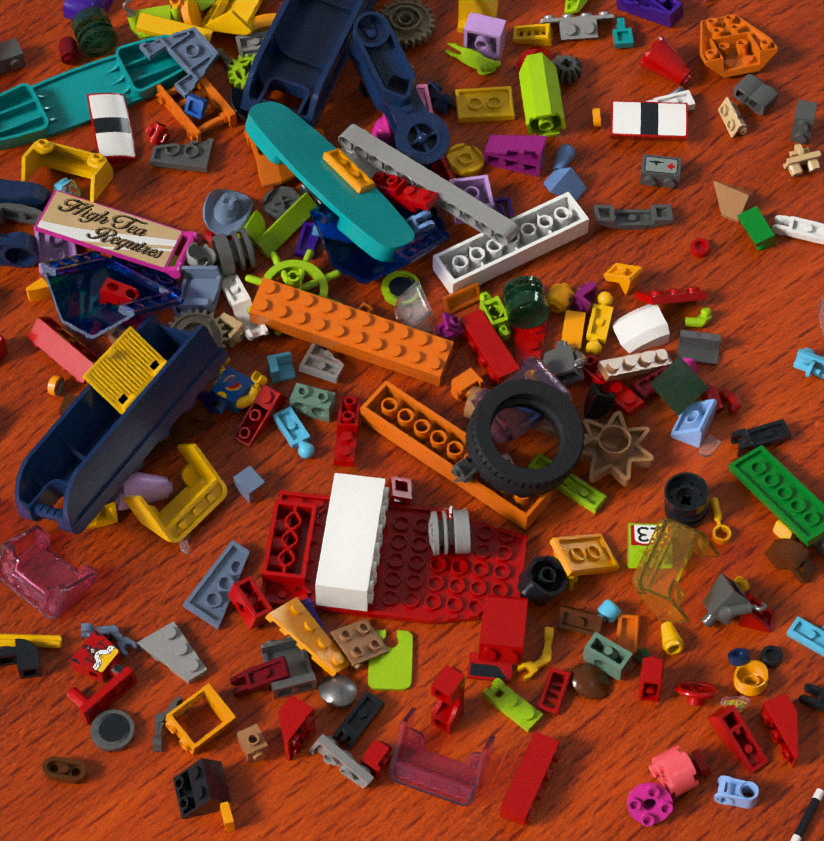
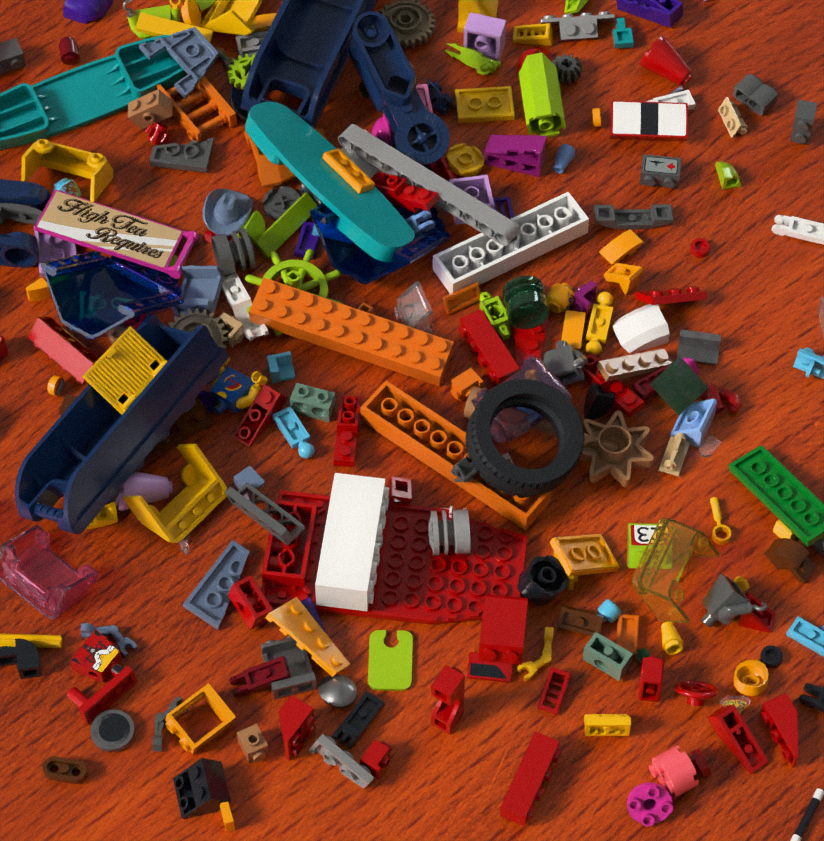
(94, 32): clear green wheel -> none
(112, 127): white slope -> none
(117, 292): red leg -> none
(150, 108): none -> medium nougat brick
(175, 652): light grey wing -> none
(195, 106): blue tile -> none
(200, 255): light grey hair -> none
(263, 517): none -> dark grey fence
(321, 364): light grey wing -> none
(359, 642): medium nougat hinge -> none
(396, 284): tile -> none
(435, 773): clear pink windscreen -> none
(449, 328): magenta bracket -> none
(512, 705): lime plate -> none
(565, 181): medium blue slope -> none
(574, 487): lime tile -> none
(589, 681): reddish brown hat -> none
(607, 724): none -> yellow bracket
(621, 246): none -> light orange slope
(674, 455): none -> tan hinge
(686, 498): black wheel -> none
(699, 321): lime arm -> none
(727, 175): none -> lime brick
(732, 200): medium nougat slope -> none
(734, 46): orange wedge -> none
(735, 791): light blue piece -> none
(739, 657): dark blue tile -> none
(757, 228): green hinge -> none
(763, 435): black plate -> none
(810, 159): tan hips -> none

